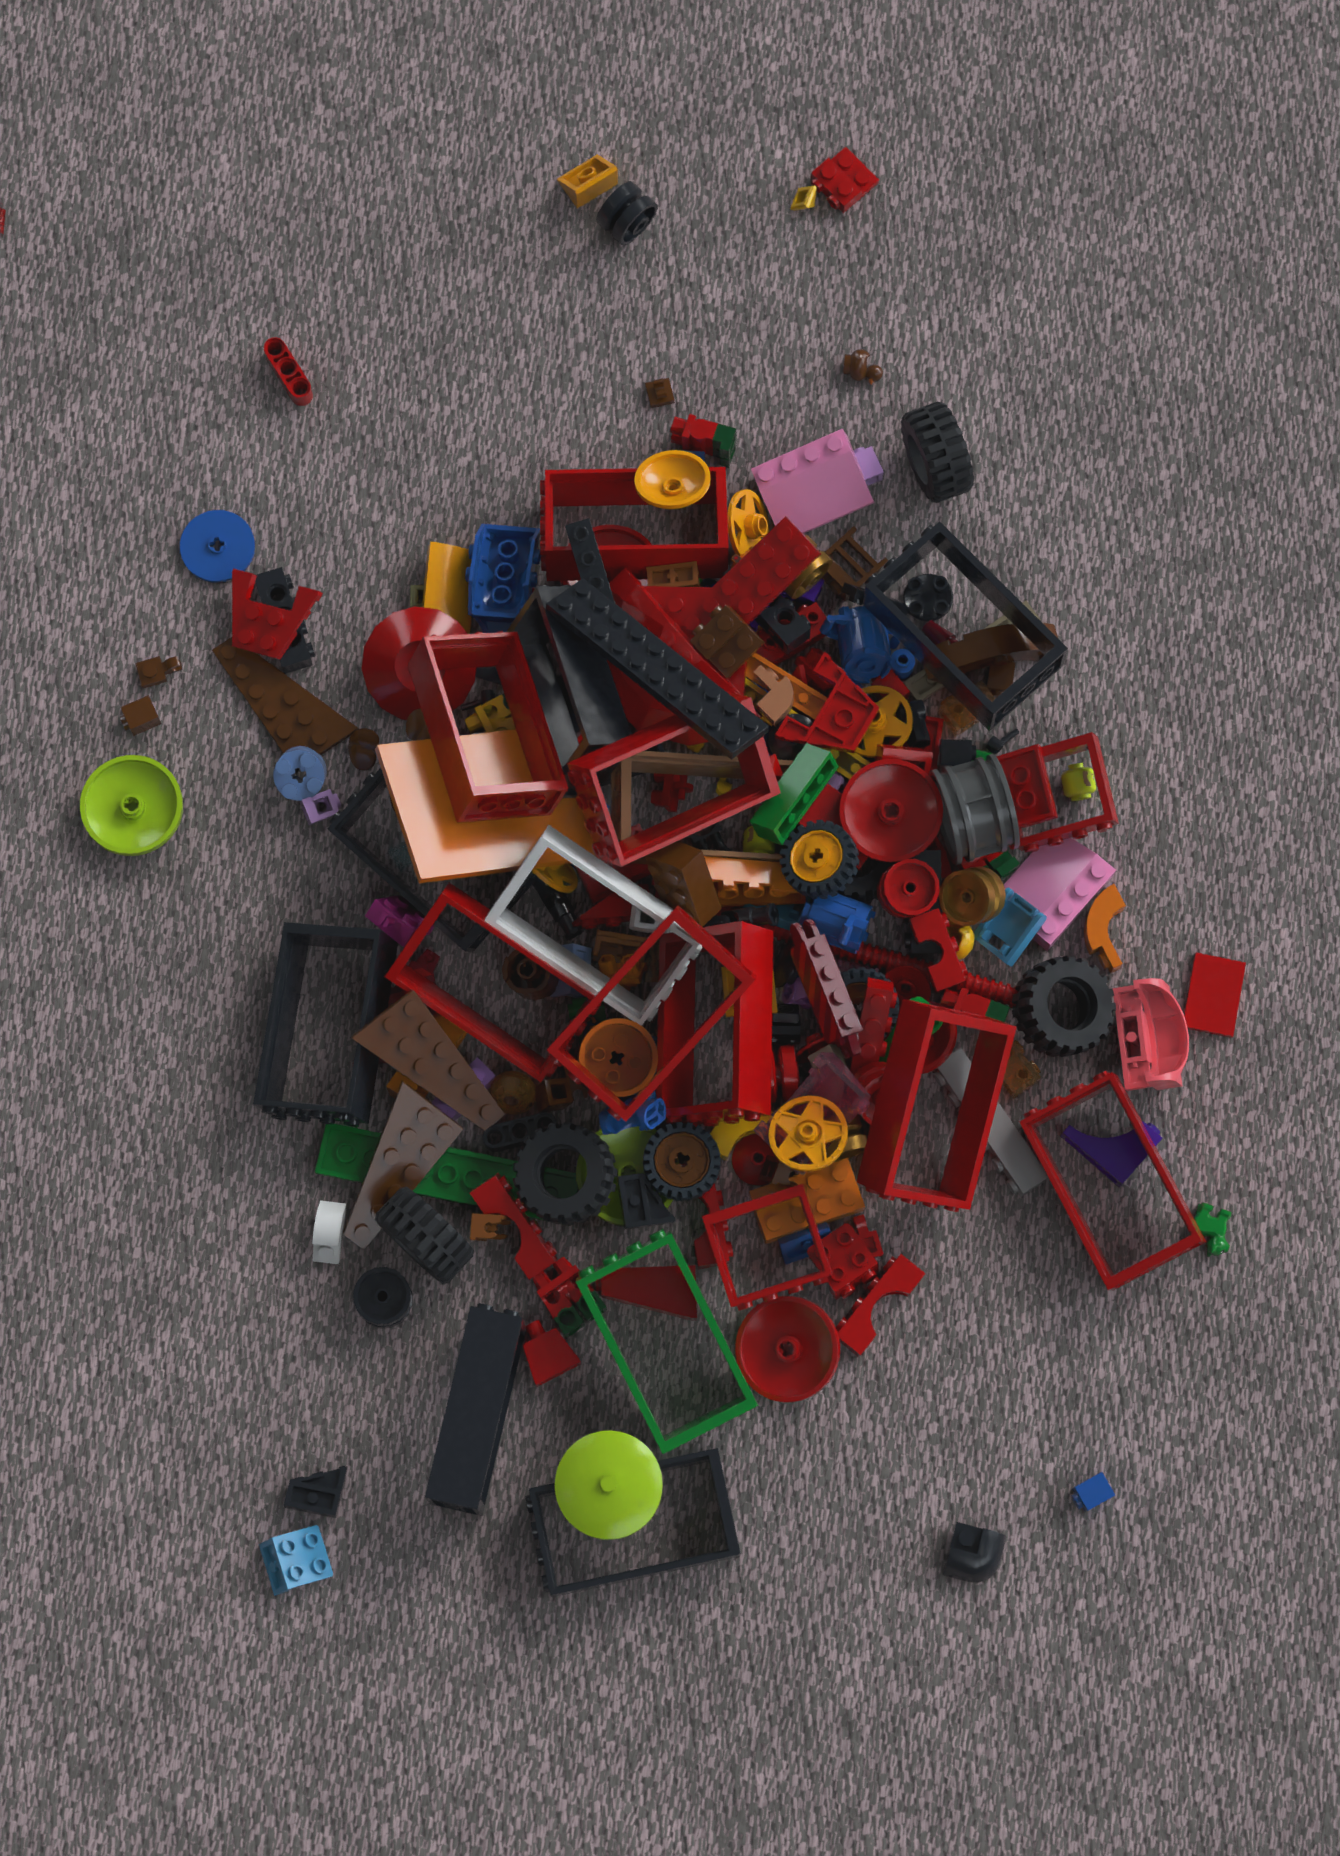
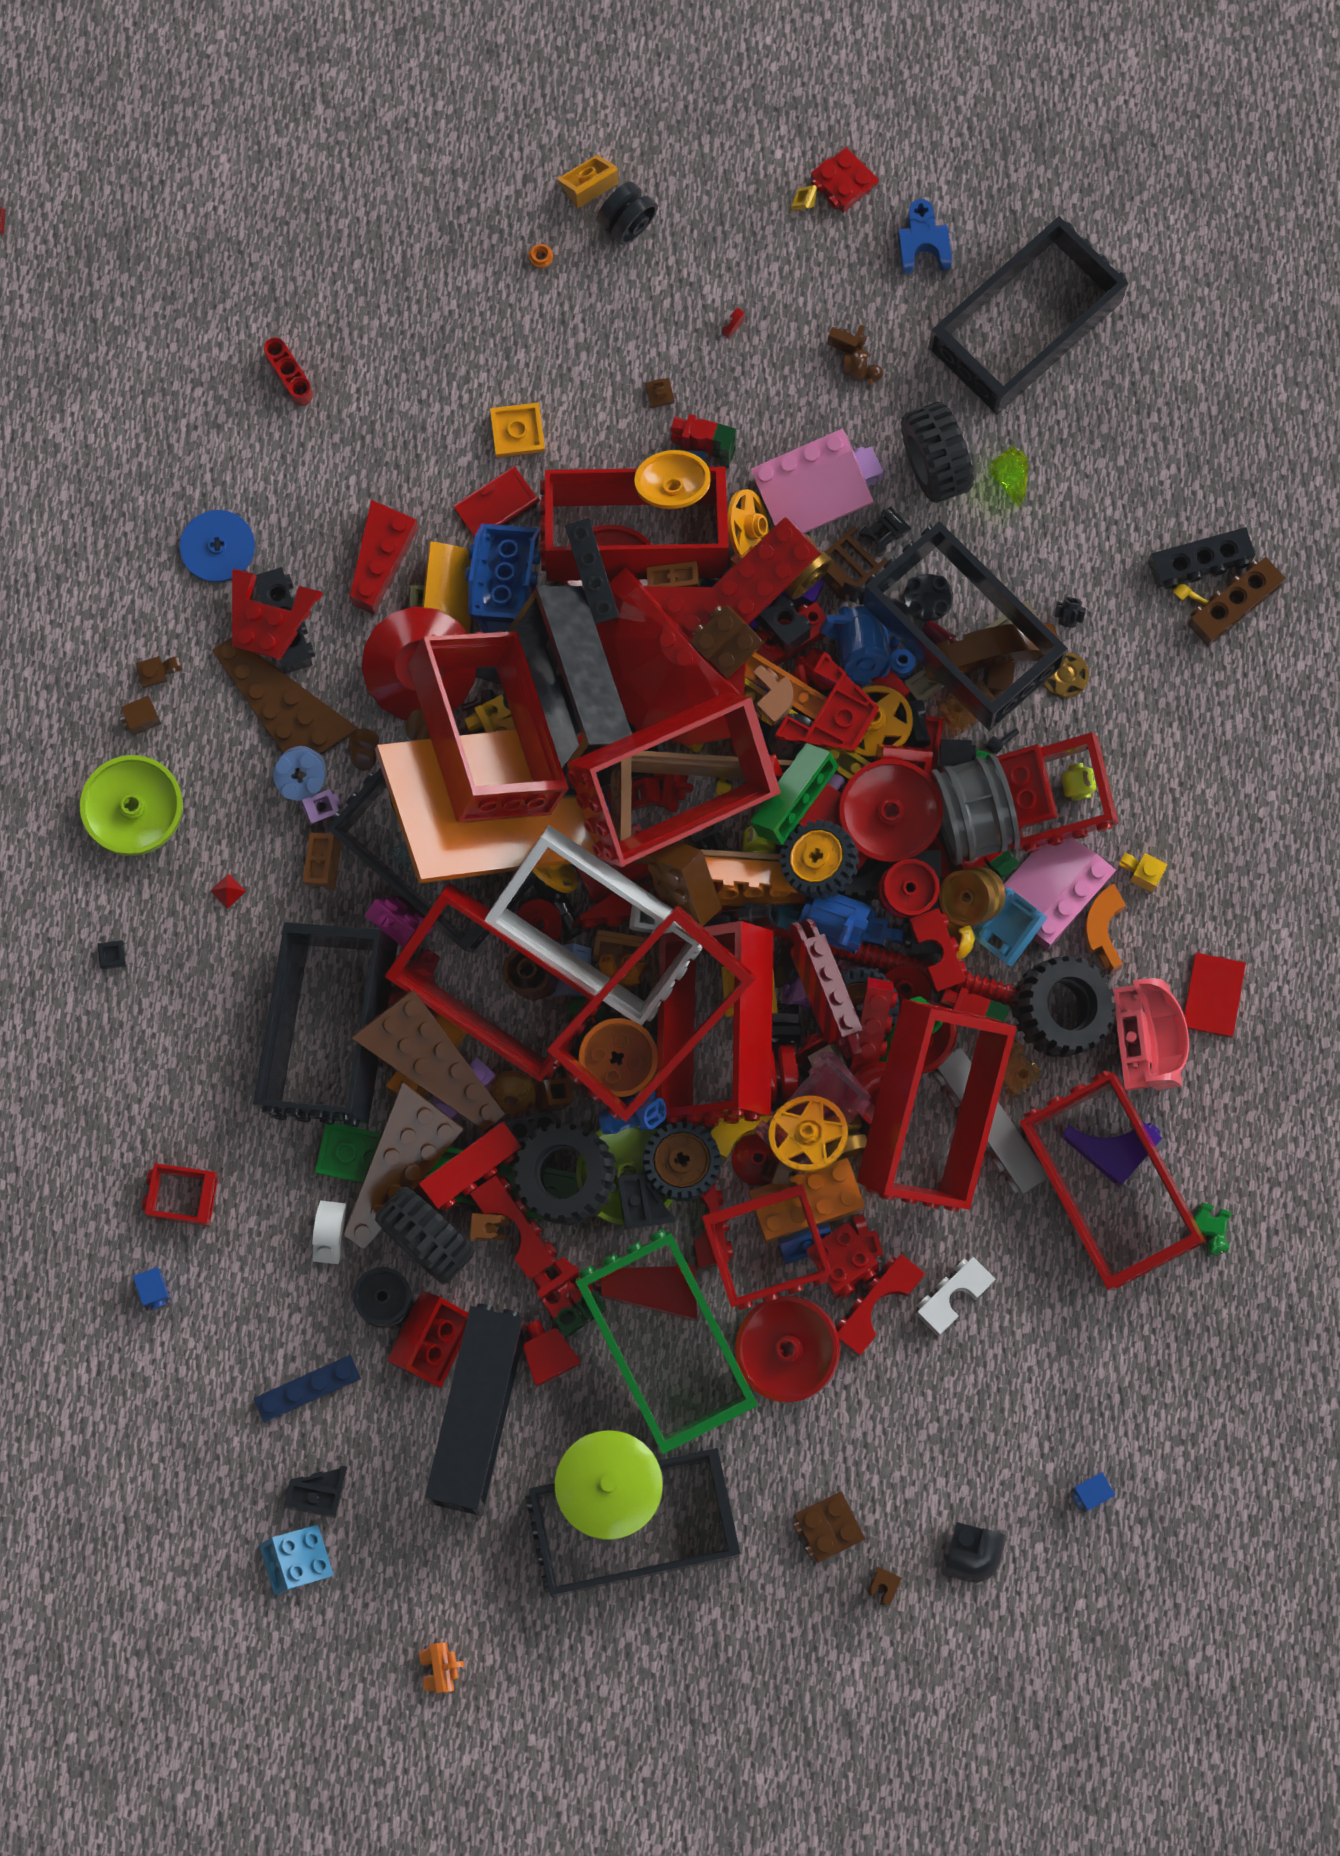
(111, 954): none -> black tile
(152, 1288): none -> blue brick
(207, 1196): none -> red window
(228, 891): none -> red slope
(307, 1388): none -> dark blue plate
(322, 861): none -> dark orange hinge
(381, 553): none -> red wedge
(430, 1339): none -> red slope
(443, 1665): none -> orange hips
(469, 1167): none -> red wedge
(497, 507): none -> red door
(517, 430): none -> light orange plate
(540, 249): none -> orange plate
(542, 910): none -> red dish
(649, 793): none -> red slope
(657, 668): black plate -> none
(737, 319): none -> red tile
(828, 1527): none -> reddish brown plate
(845, 341): none -> reddish brown bracket
(880, 932): none -> blue plate
(887, 1582): none -> reddish brown hinge
(893, 523): none -> black piece
(923, 236): none -> blue piece
(970, 1278): none -> white arch
(978, 377): none -> black door
(1011, 473): none -> clear neon green slope
(1068, 677): none -> pearl gold wheel
(1070, 612): none -> black gear
(1146, 872): none -> yellow brick
(1183, 591): none -> yellow hand
(1235, 541): none -> black brick
(1262, 573): none -> reddish brown brick

